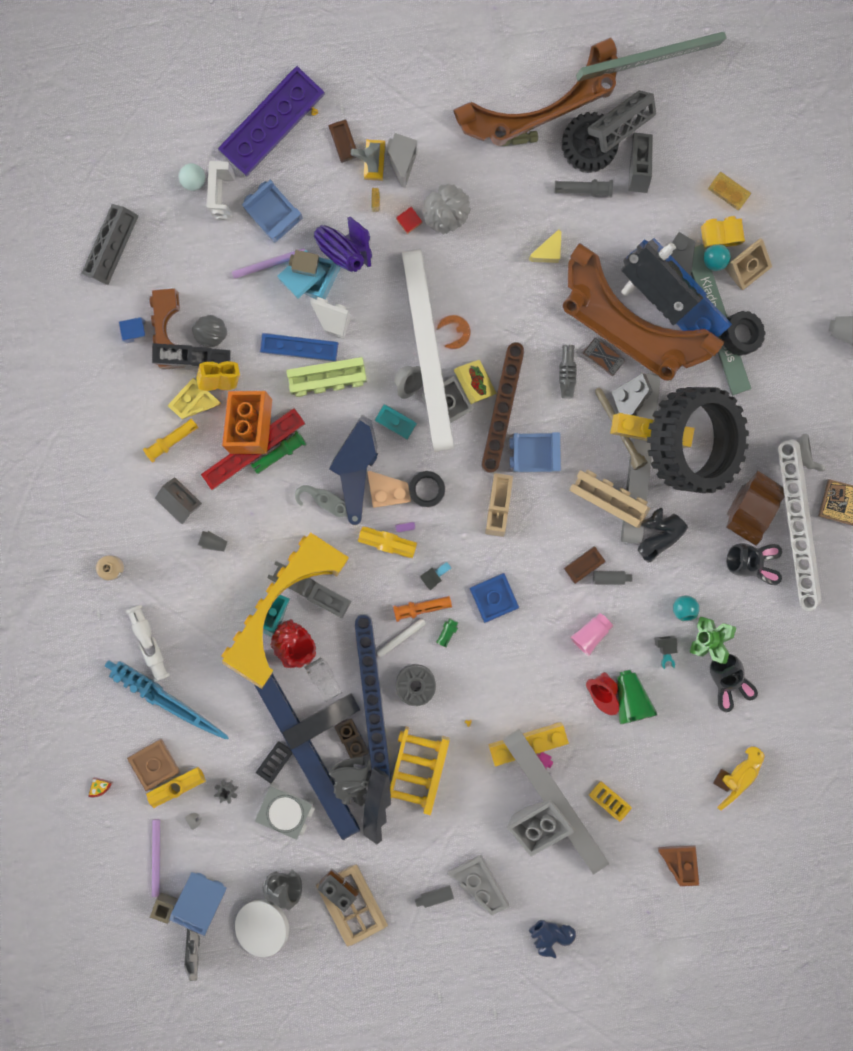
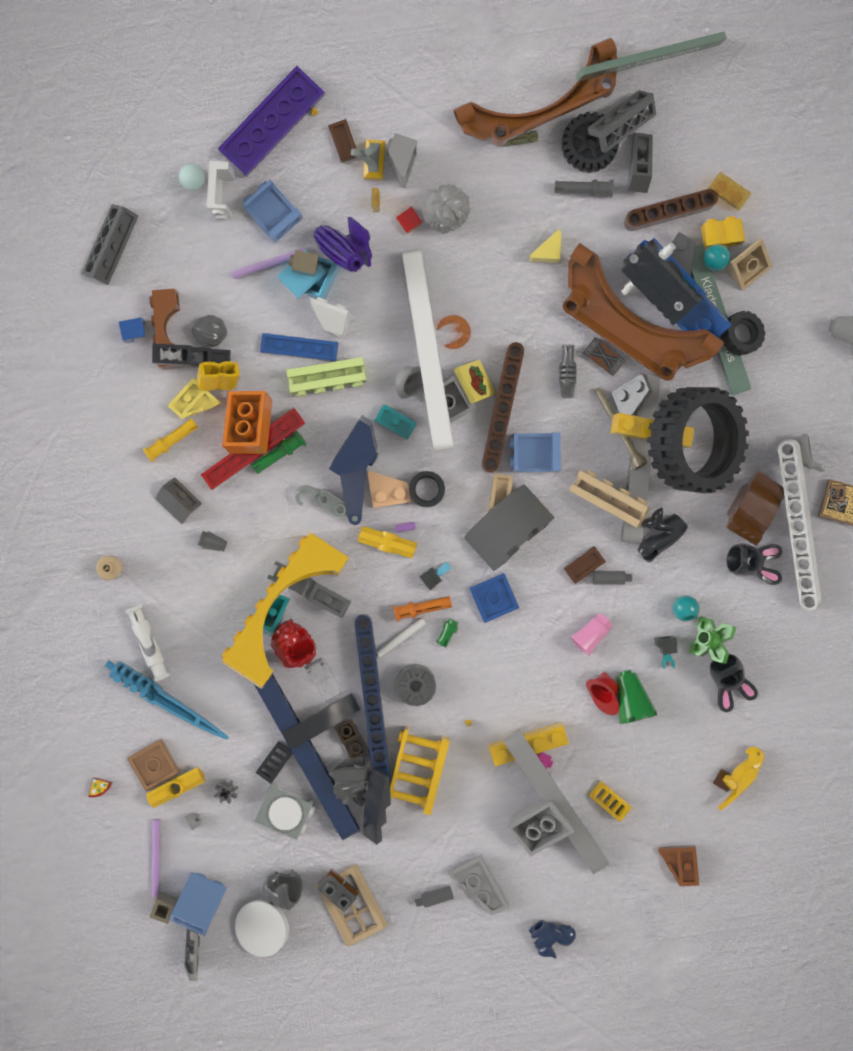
(508, 527): none -> dark grey panel
(679, 206): none -> reddish brown beam

